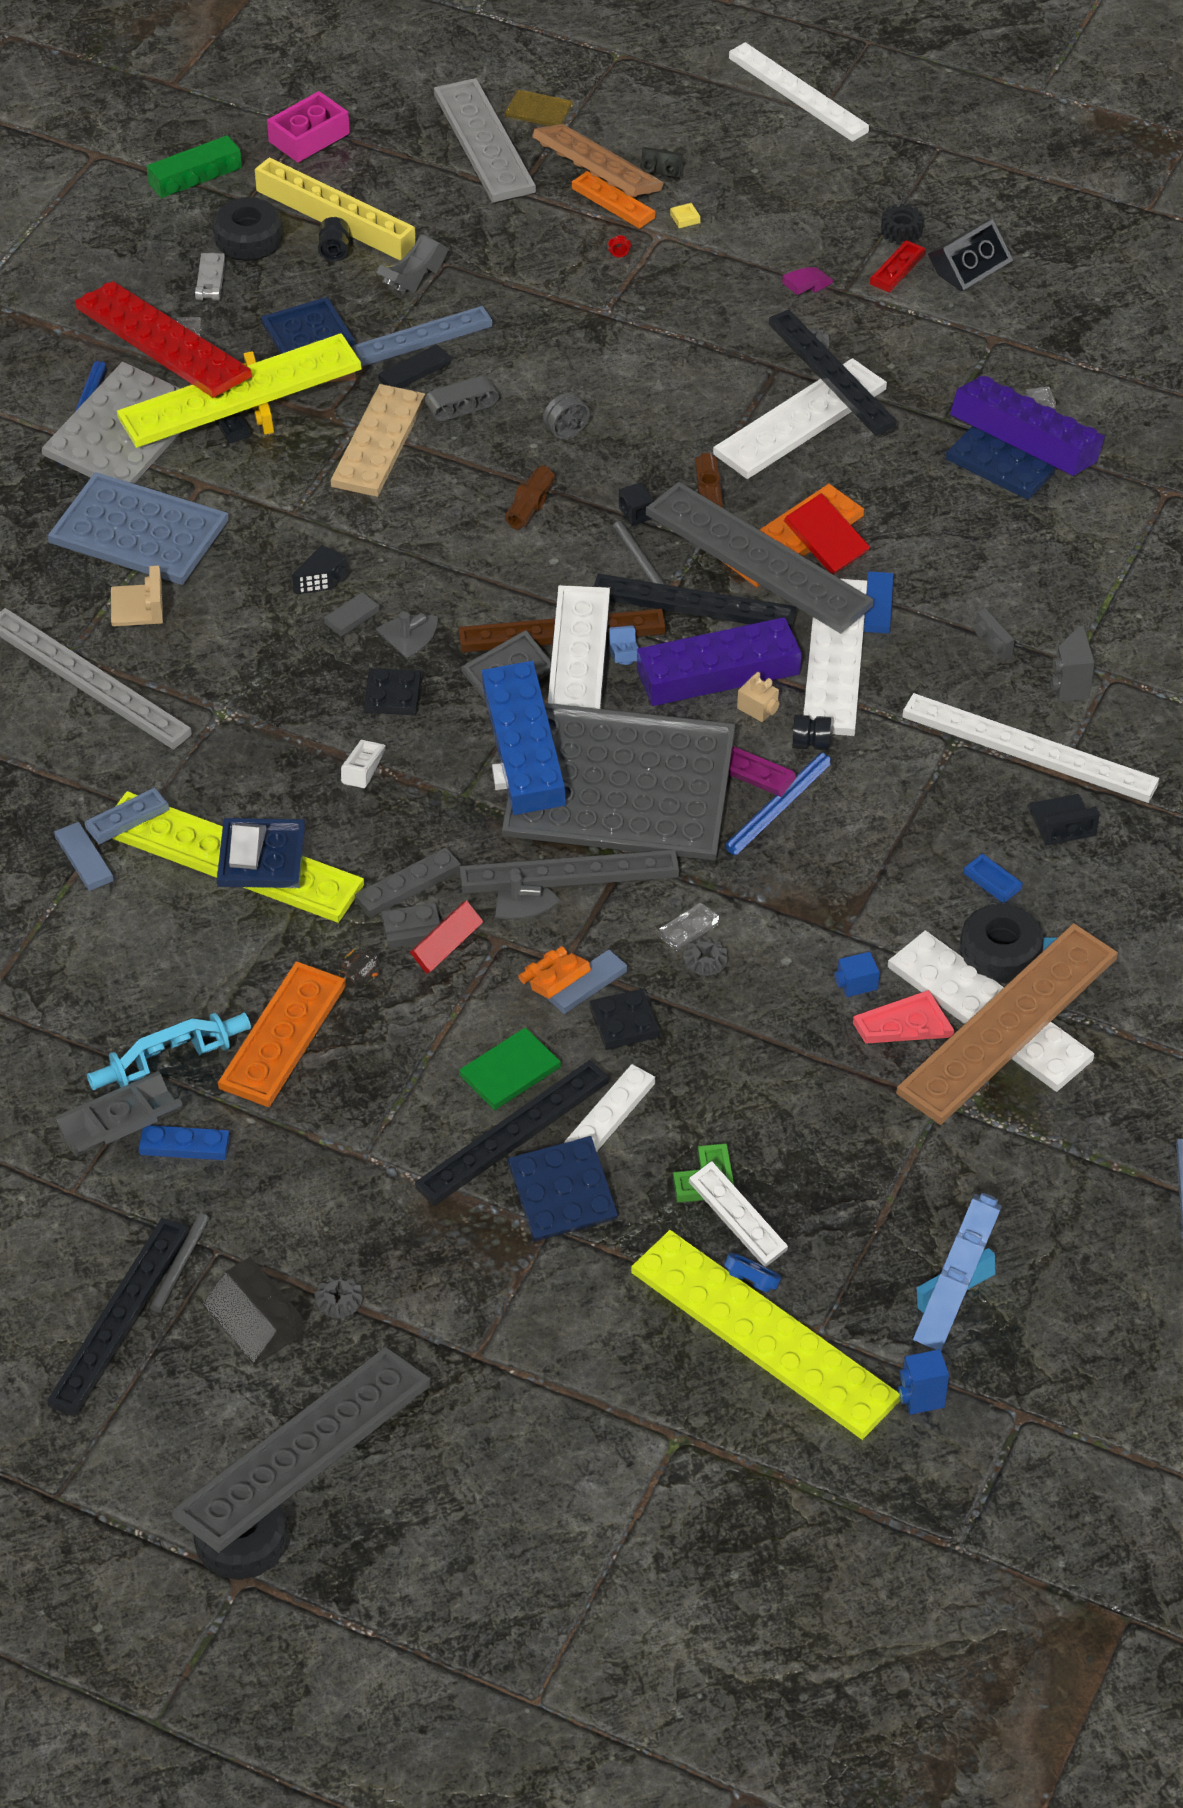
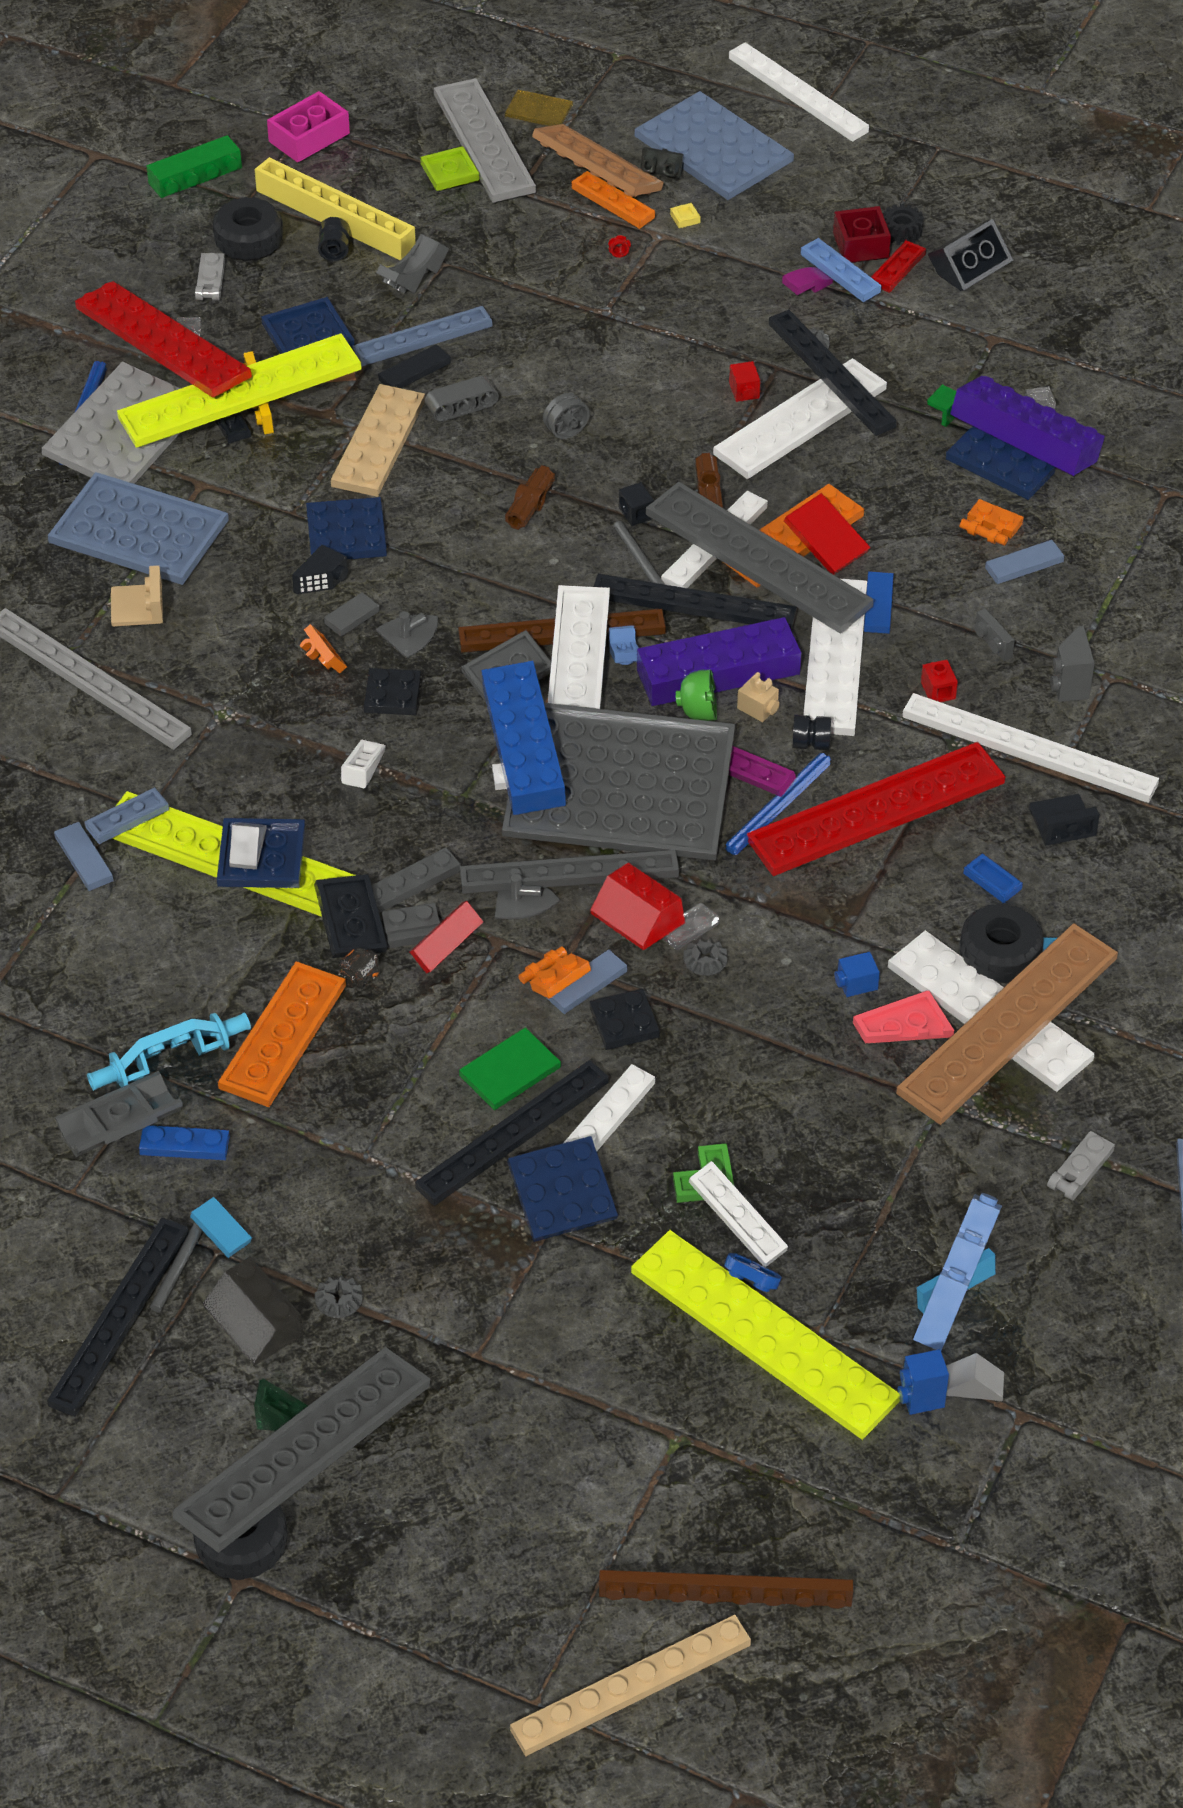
(220, 1227): none -> dark azure tile
(274, 1406): none -> clear green slope
(320, 645): none -> orange plate
(348, 527): none -> dark blue plate
(350, 914): none -> black plate
(449, 168): none -> lime plate
(629, 1685): none -> tan plate
(638, 906): none -> red slope
(697, 560): none -> white plate
(698, 696): none -> bright green cylinder
(715, 145): none -> sand blue plate
(725, 1588): none -> reddish brown plate
(744, 381): none -> red brick
(840, 270): none -> medium blue plate
(861, 234): none -> dark red brick
(875, 808): none -> red plate
(939, 681): none -> red brick
(943, 400): none -> green panel
(975, 1379): none -> light grey slope
(991, 522): none -> orange plate
(1024, 561): none -> sand blue tile
(1081, 1165): none -> light grey plate

